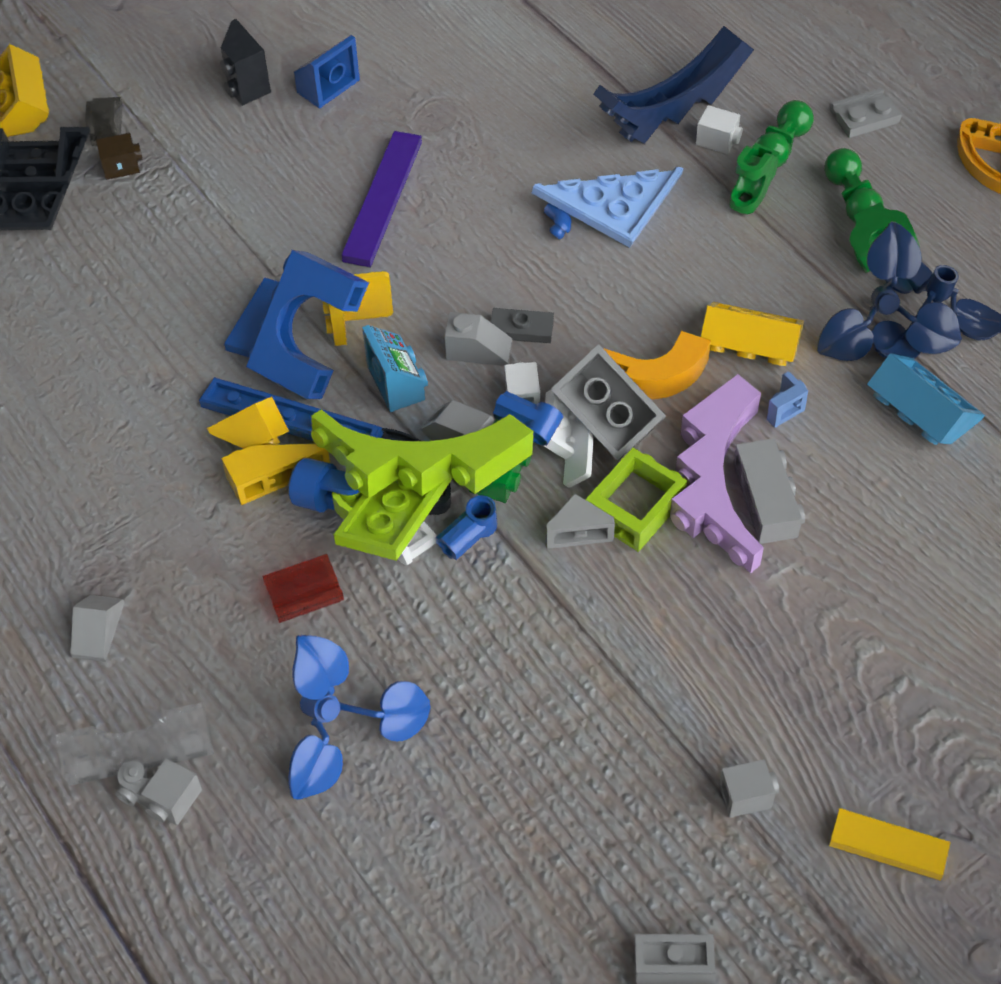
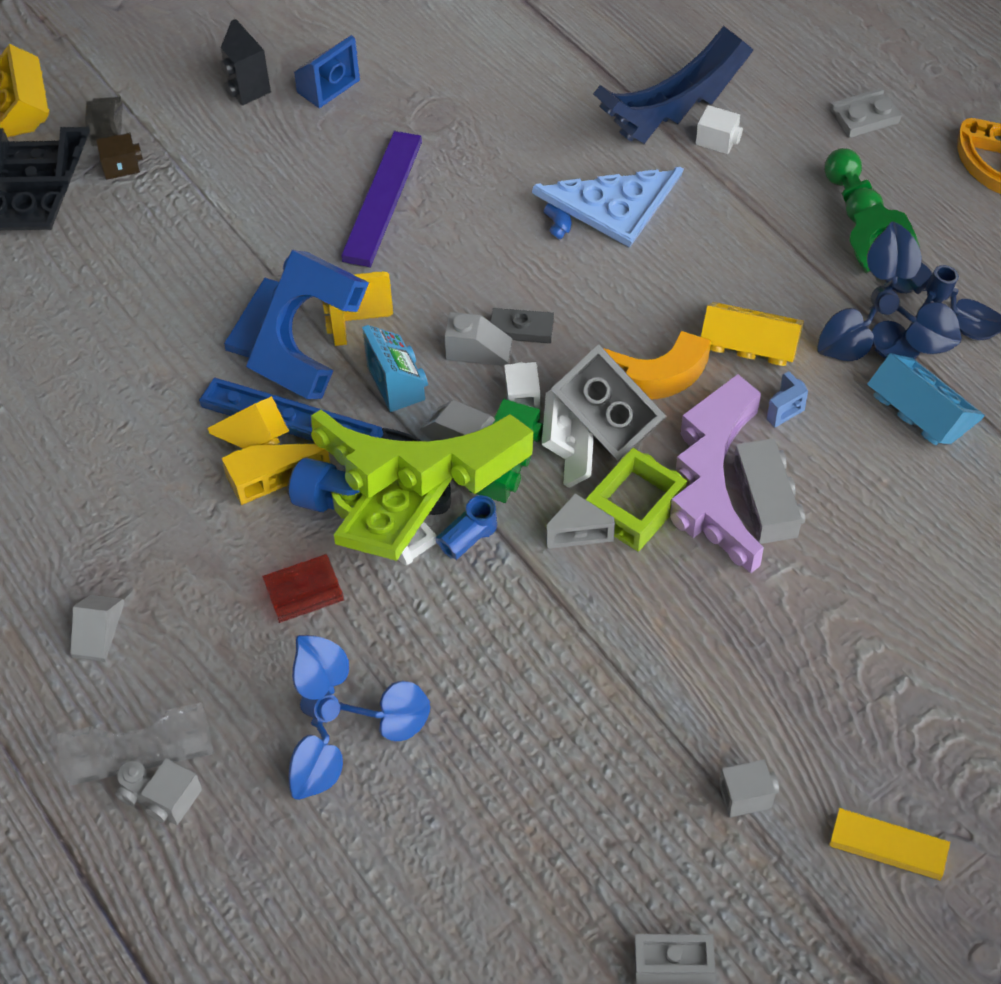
(539, 417): blue piece -> none
(759, 163): green piece -> none

